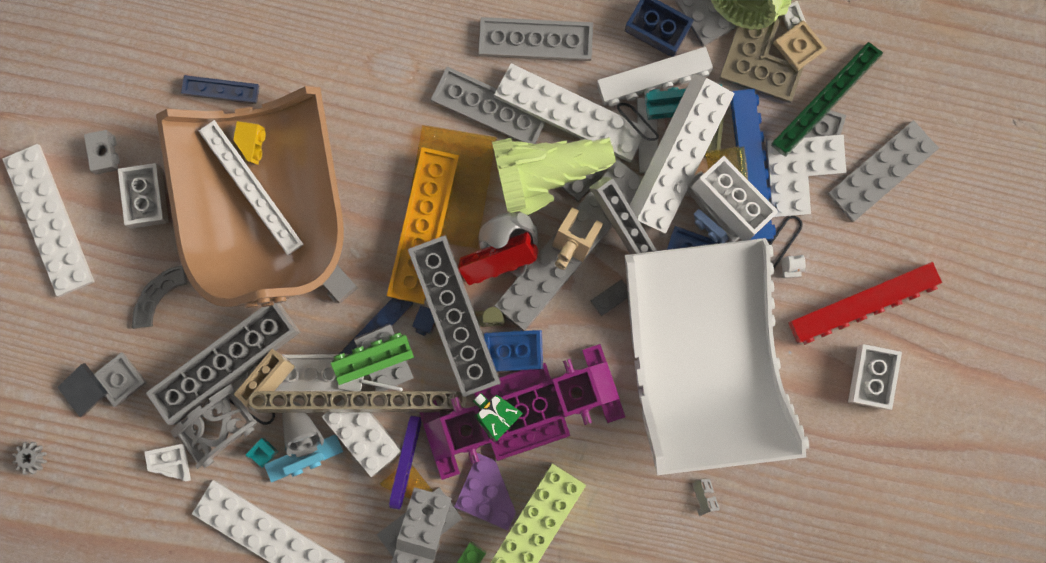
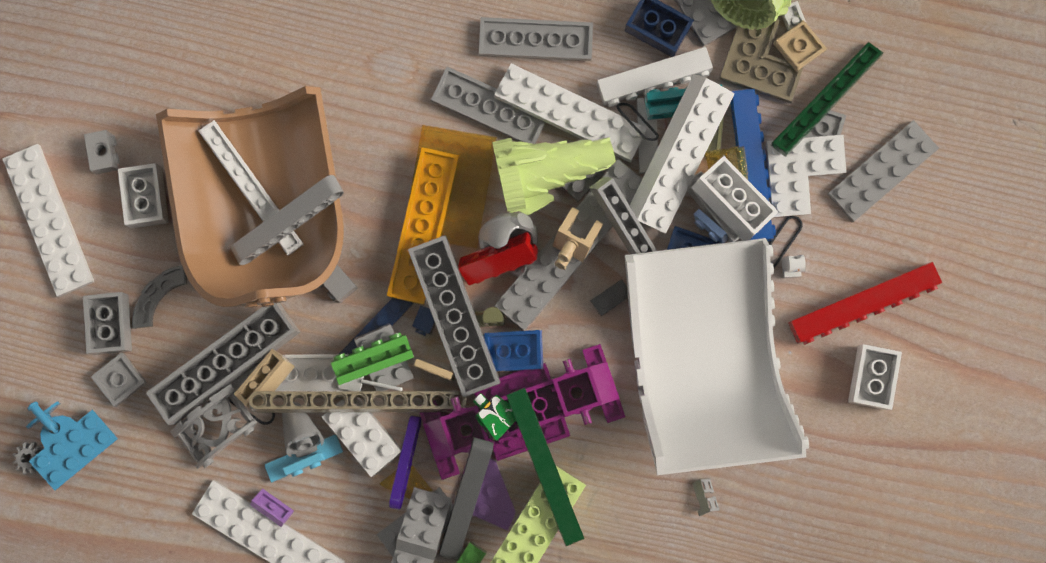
(71, 446): none -> dark azure plate
(82, 390): black tile -> none
(107, 323): none -> light grey brick
(169, 461): white wing -> none
(220, 89): dark blue plate -> none
(249, 140): yellow slope -> none
(262, 452): teal panel -> none
(271, 507): none -> medium lavender plate
(287, 220): none -> light grey beam
(434, 370): none -> tan tile
(466, 498): none -> dark grey beam
(545, 467): none -> dark green tile

